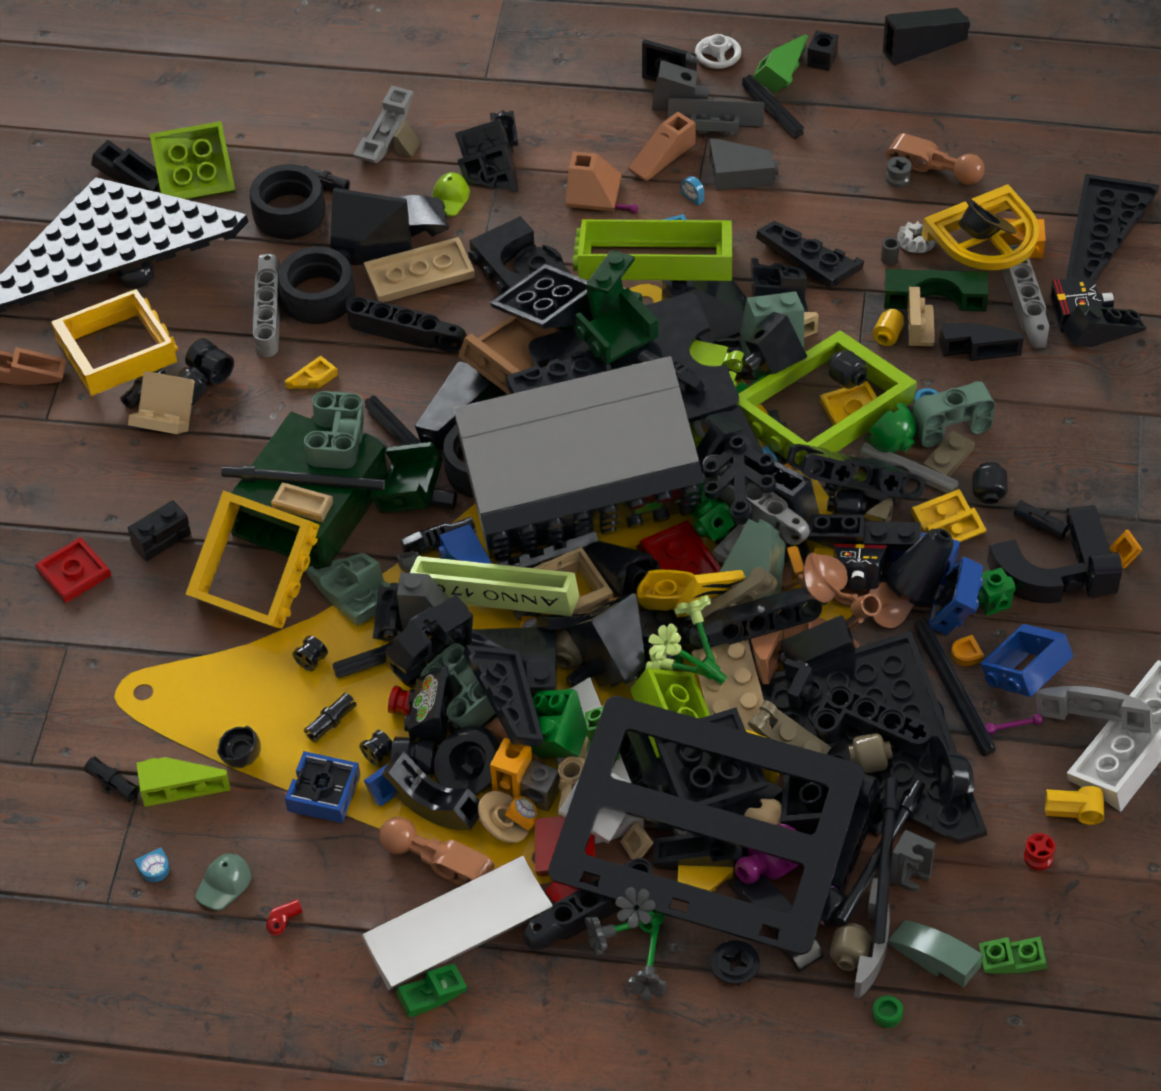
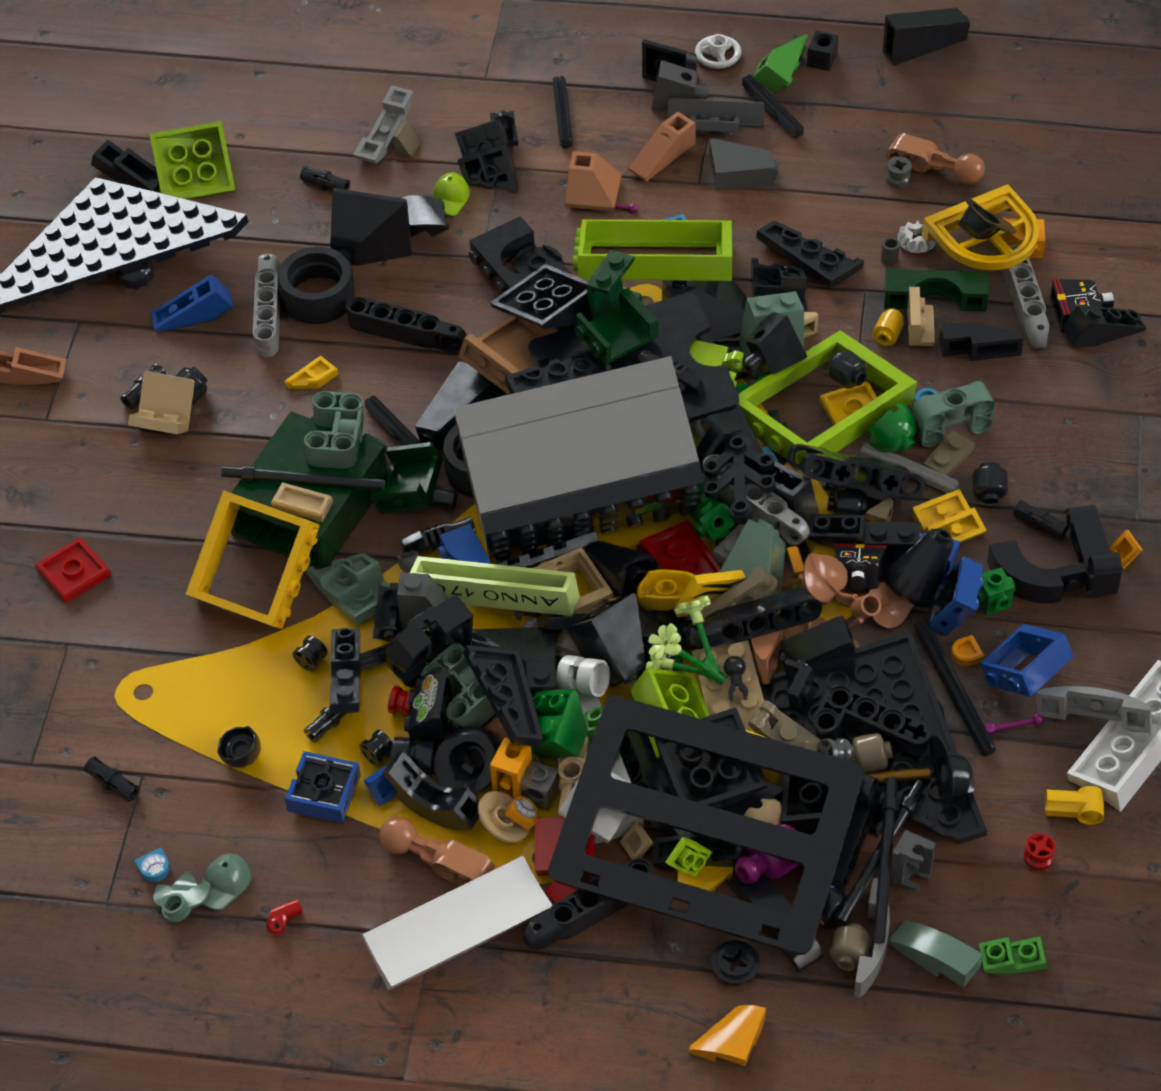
(103, 316): yellow window -> none
(159, 530): black brick -> none
(174, 780): lime slope -> none
(181, 897): none -> sand green plate
(194, 305): none -> blue slope
(210, 361): black wheel -> none
(282, 181): black tyre -> none
(345, 671): none -> black slope
(419, 270): tan plate -> none
(436, 989): green slope -> none
(562, 111): none -> black axle
(583, 675): none -> white wheel
(640, 914): dark grey plant -> none
(688, 856): none -> lime slope
(693, 190): dark azure tile -> none
(732, 1036): none -> light orange slope
(735, 671): none -> black arm
(839, 748): none -> dark grey wheel
(887, 1011): green tile -> none
(903, 774): none -> pearl gold bar
(1104, 220): black wing -> none

